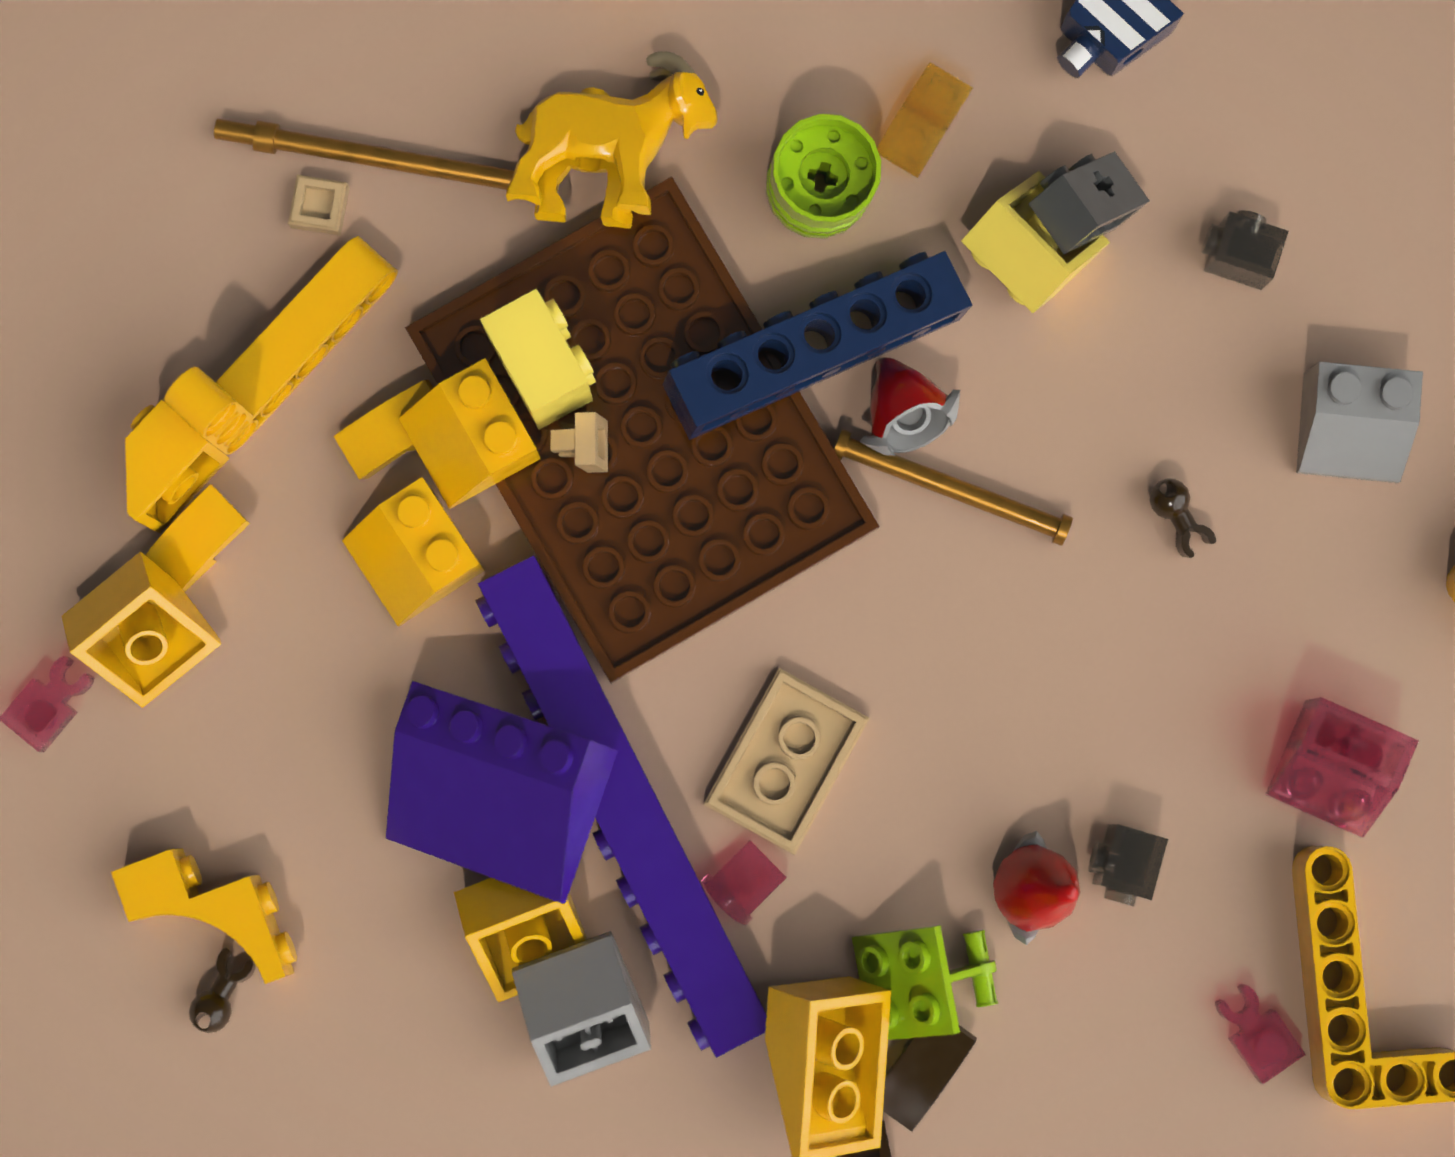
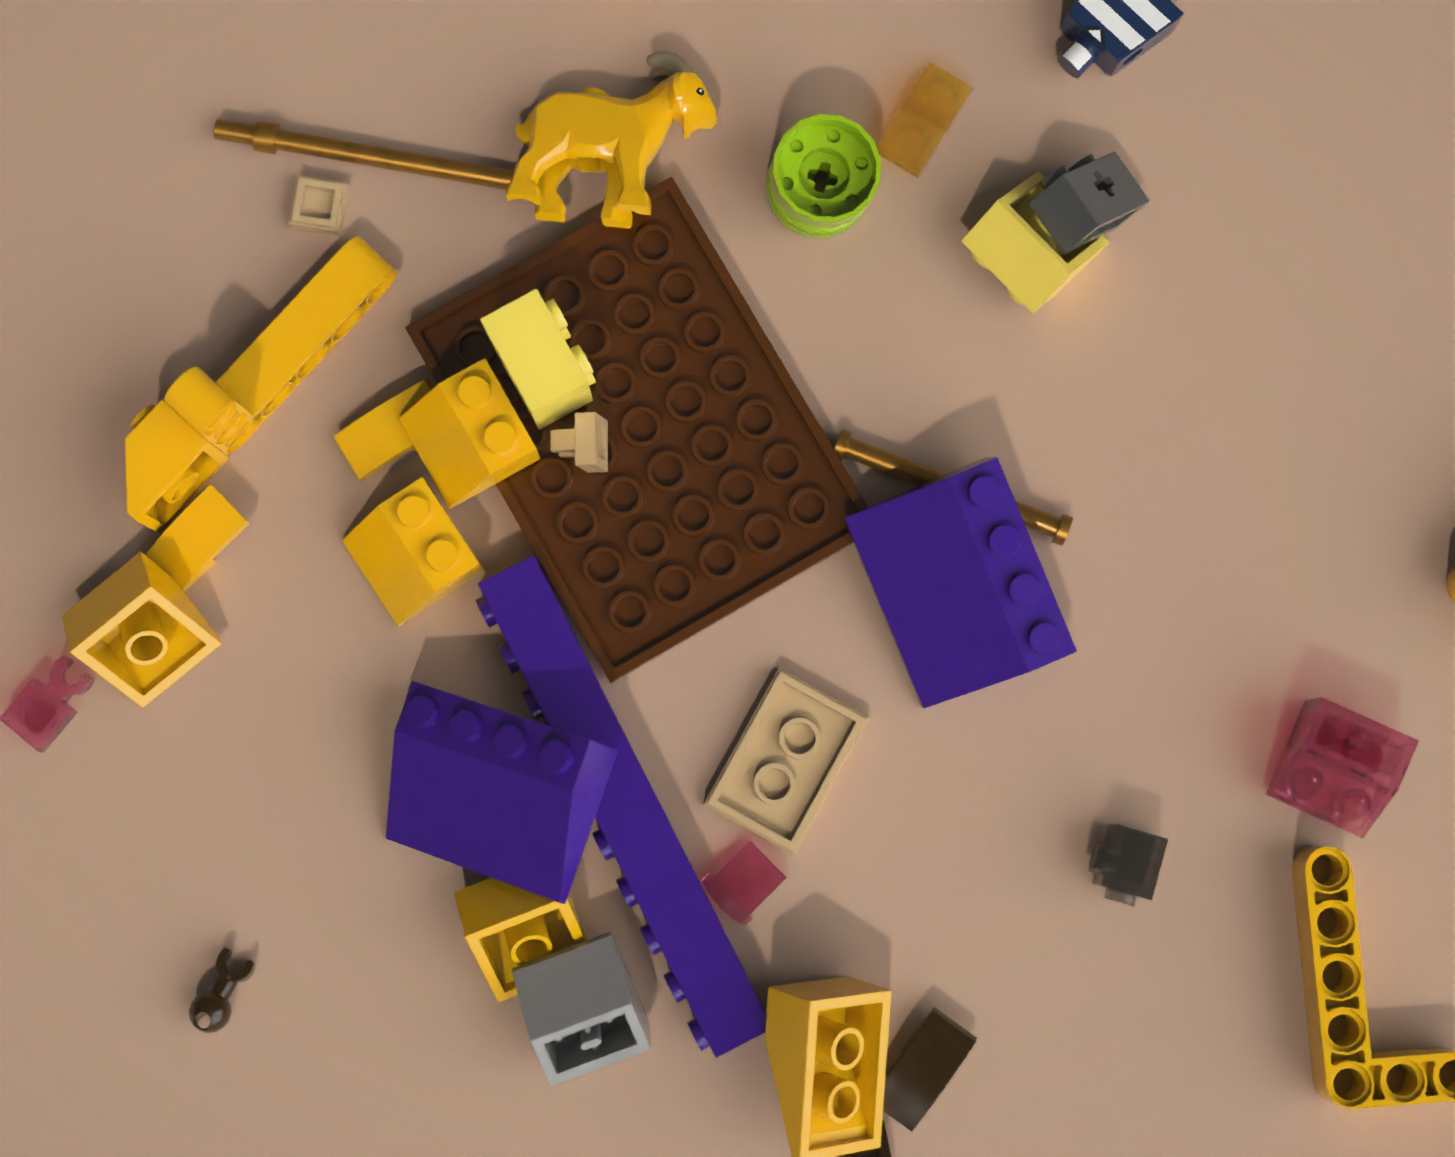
(240, 909): yellow arch -> none
(704, 406): dark blue brick -> none
(907, 398): hat -> none
(918, 975): lime plate -> none
(960, 583): none -> dark purple slope
(1035, 888): red hat -> none
(1175, 507): dark brown arm -> none
(1244, 249): clear smoke brick -> none
(1262, 1039): clear pink plate -> none
(1358, 421): light grey slope -> none

